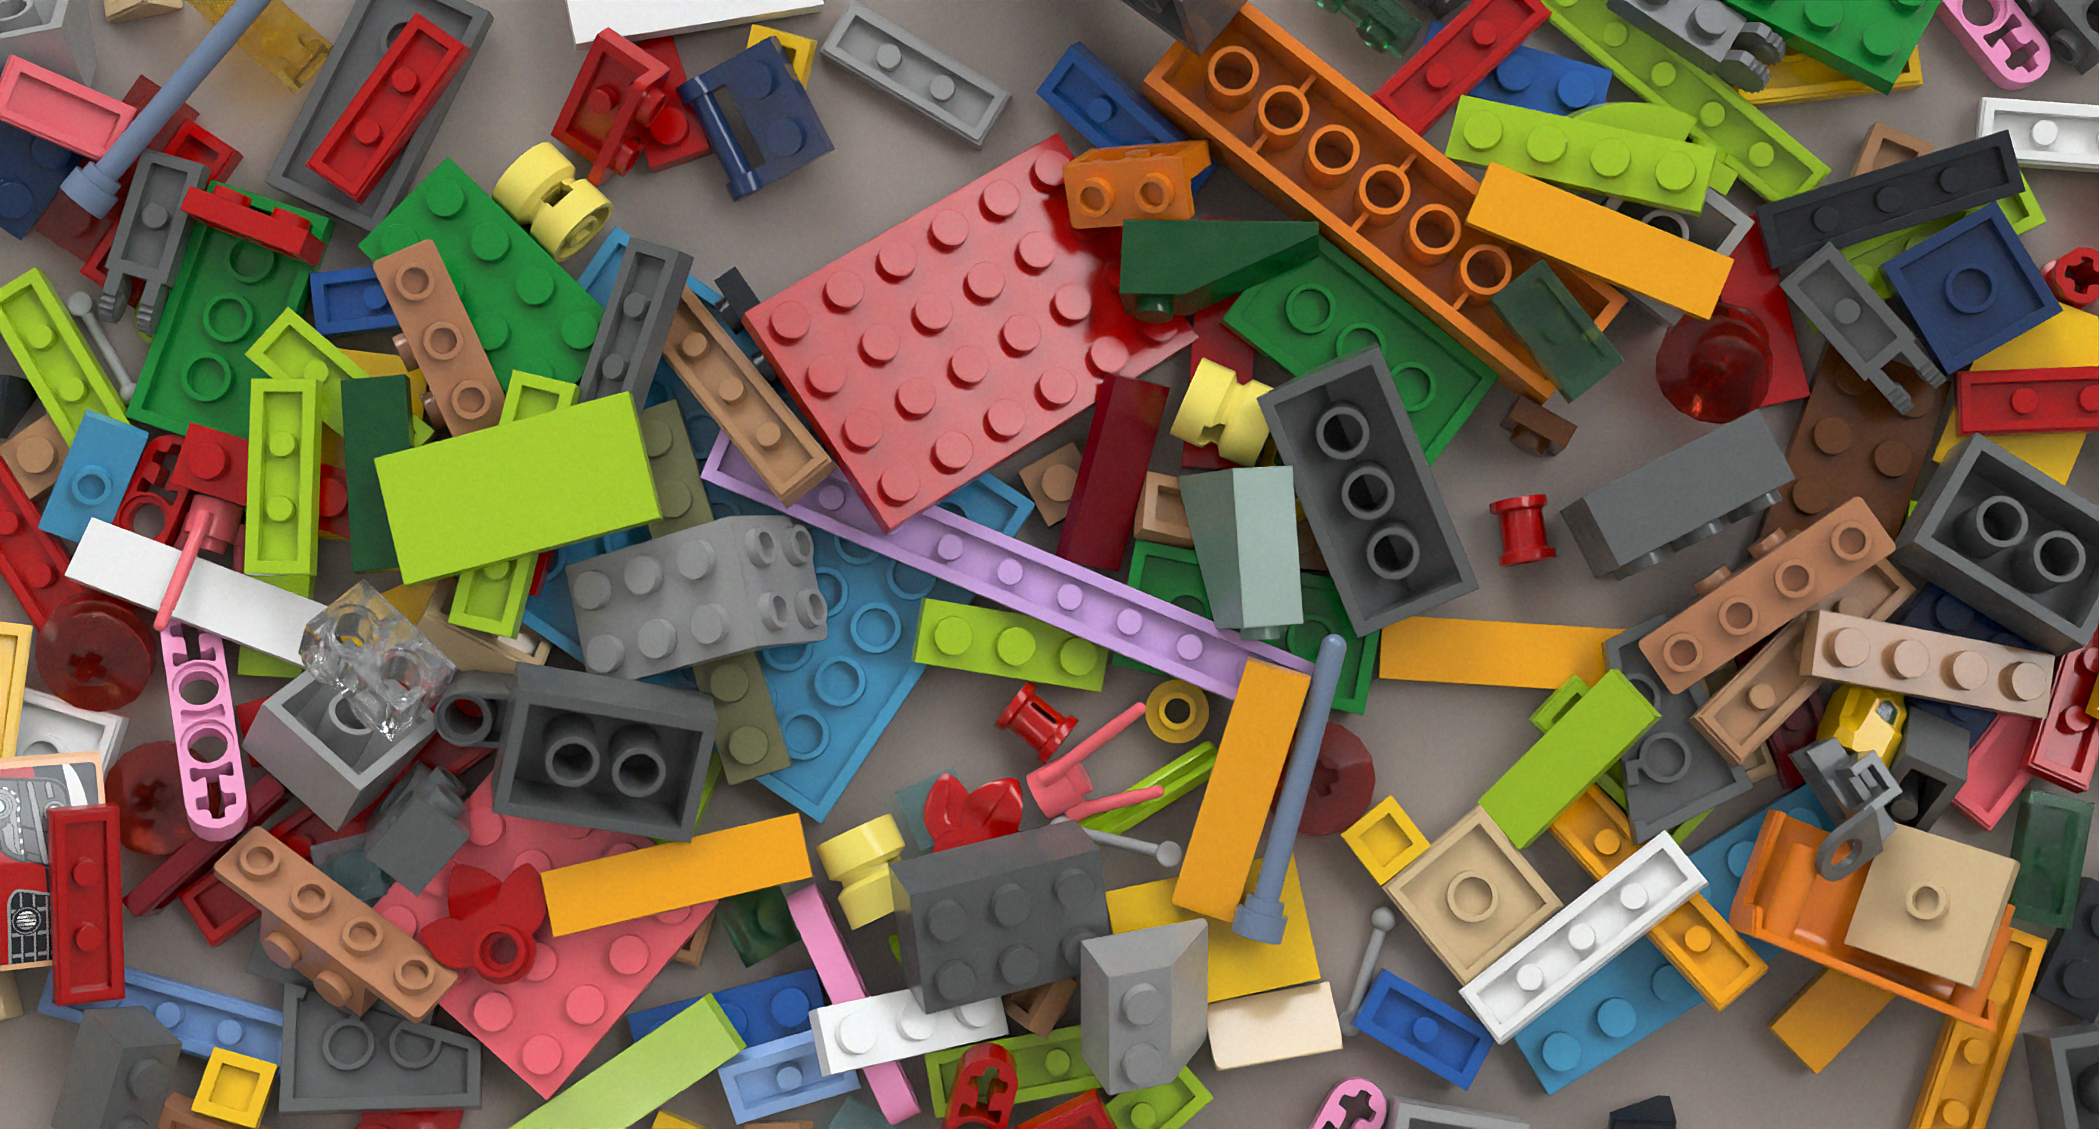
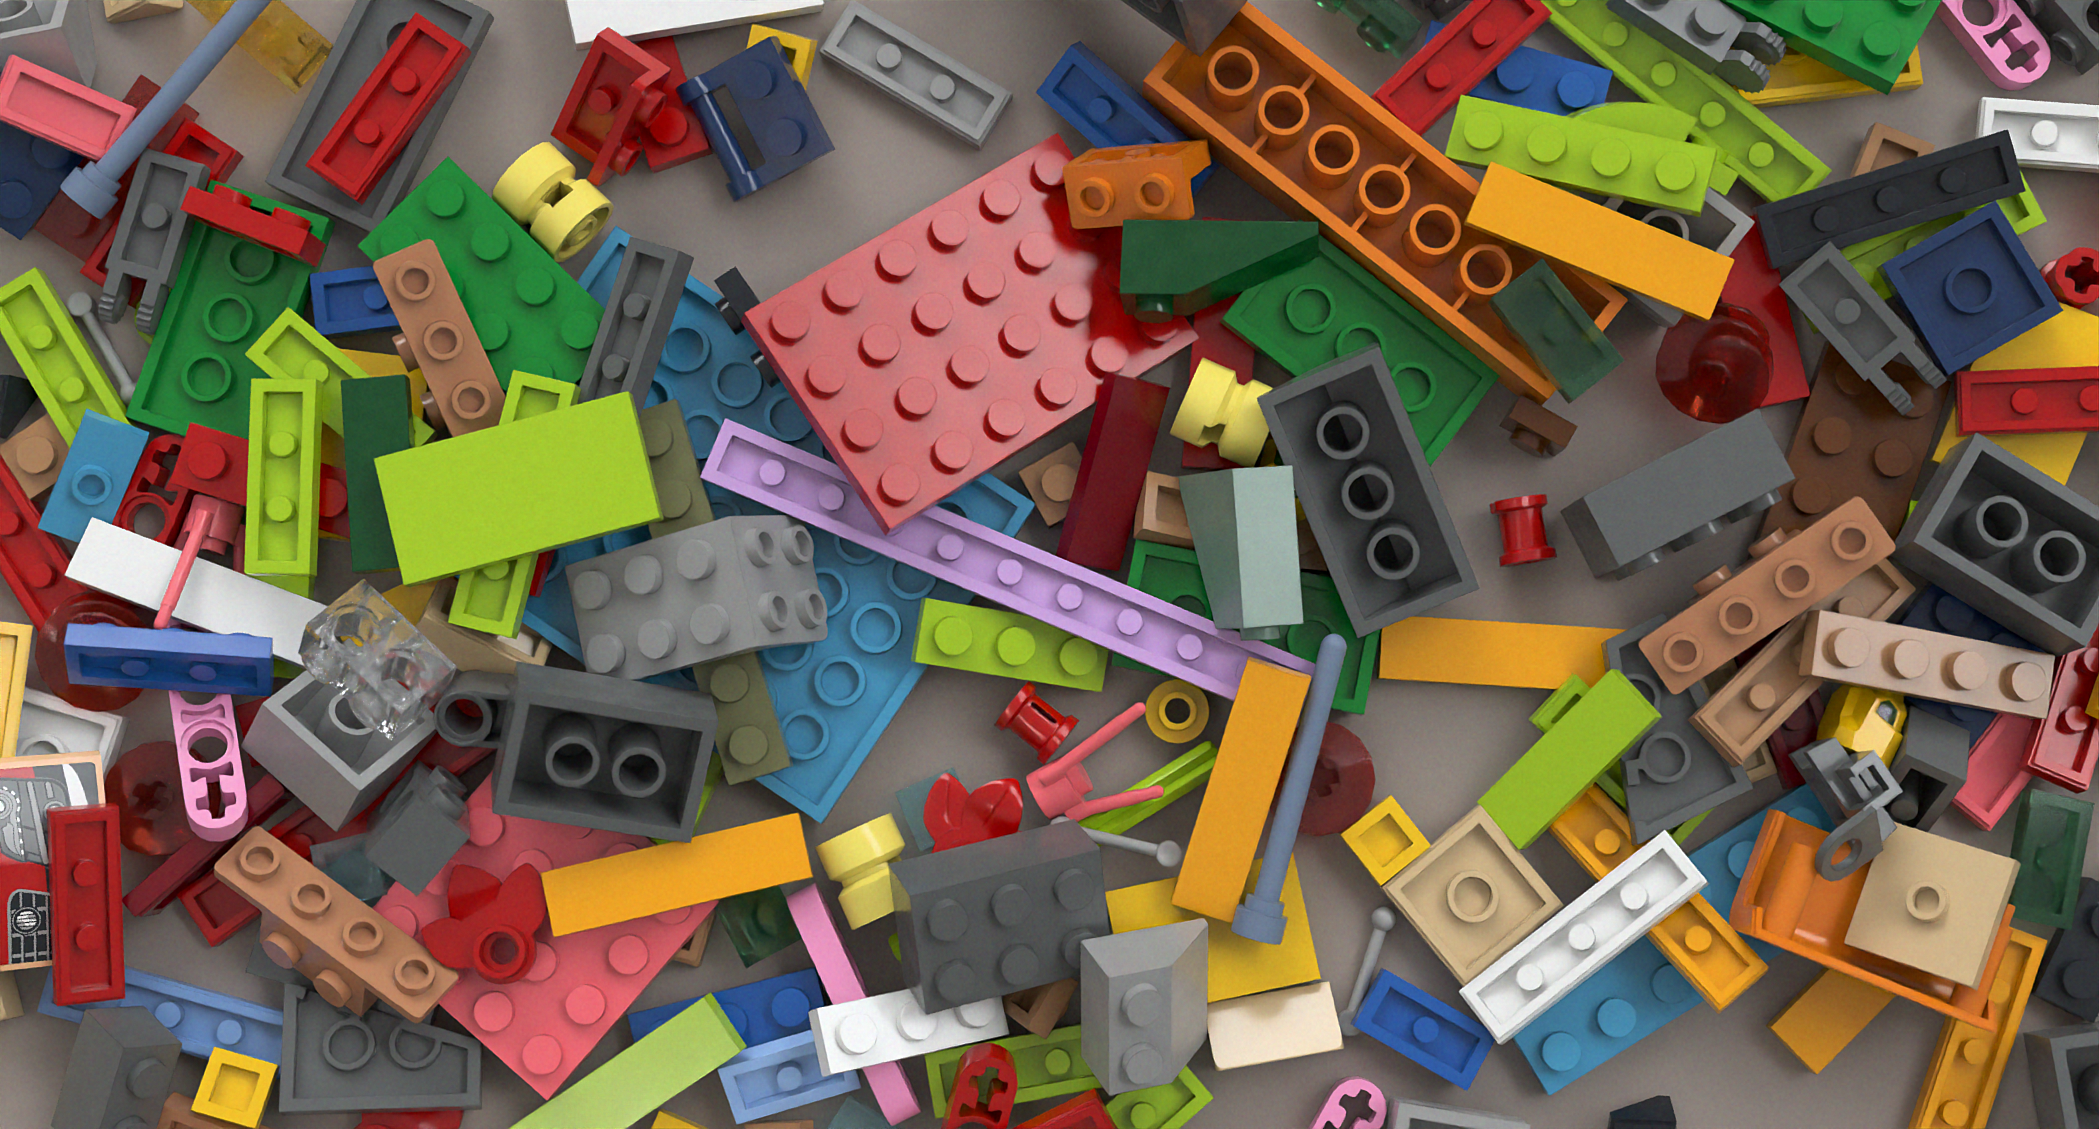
(169, 659): none -> blue plate
(743, 403): medium nougat tile -> none

